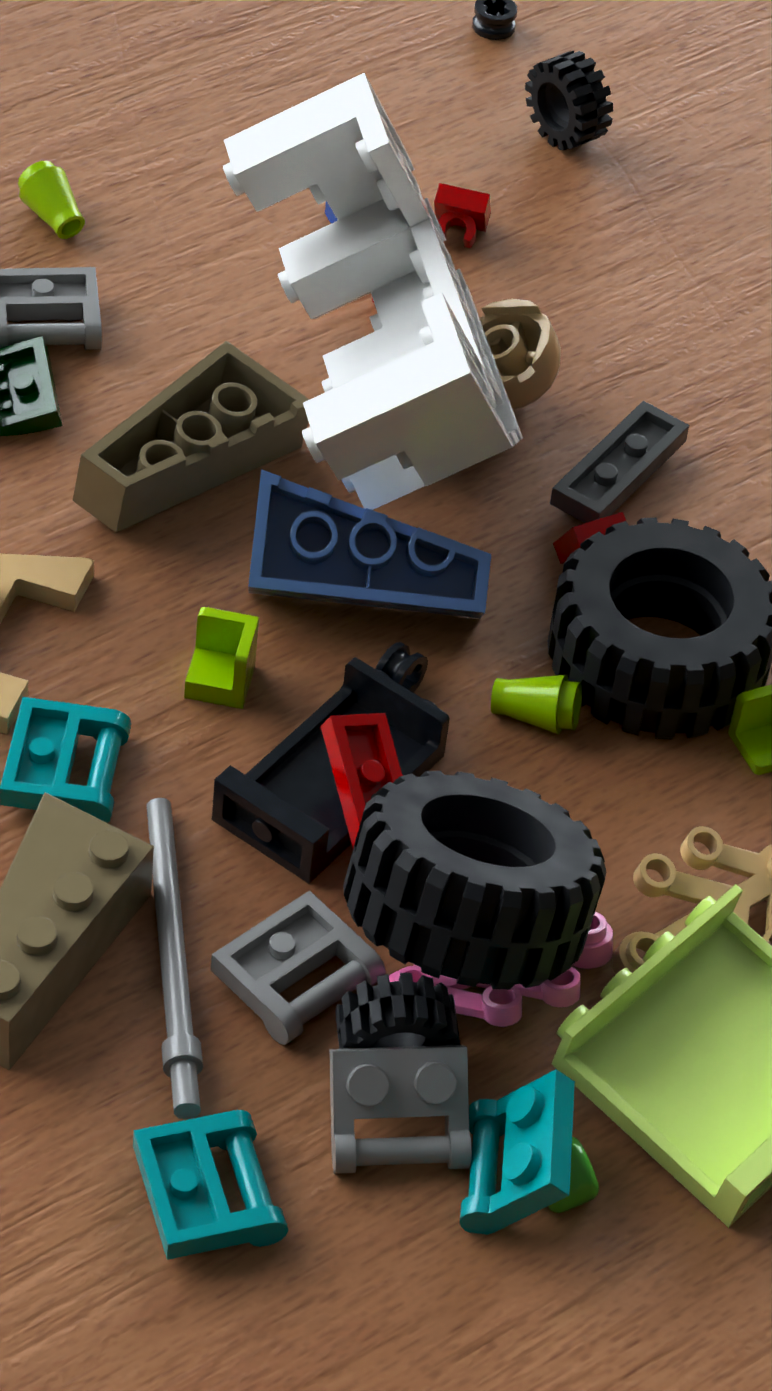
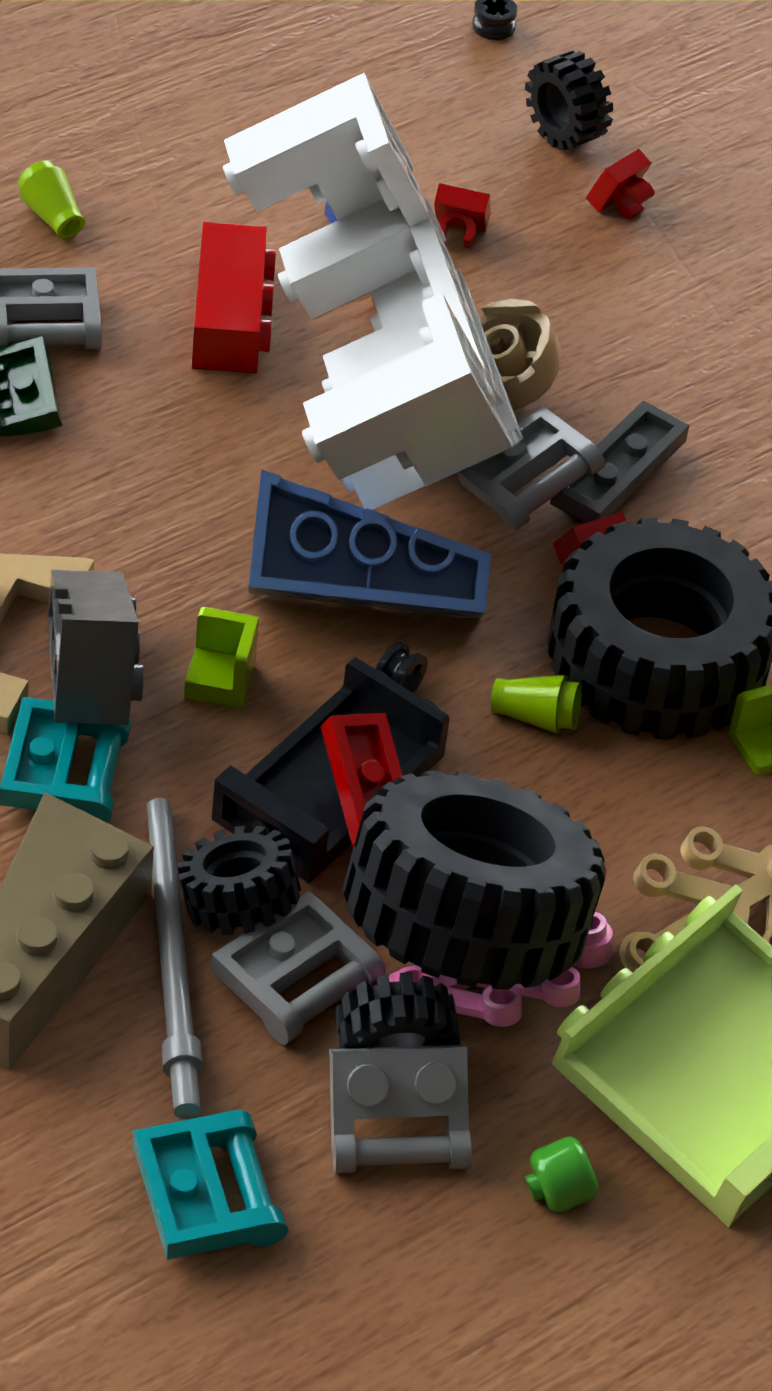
(93, 647): none -> dark grey wedge
(191, 438): dark tan wedge -> none
(233, 298): none -> red brick
(239, 880): none -> black tyre
(535, 1153): teal plate -> none
(543, 445): none -> light grey plate
(623, 185): none -> red tile

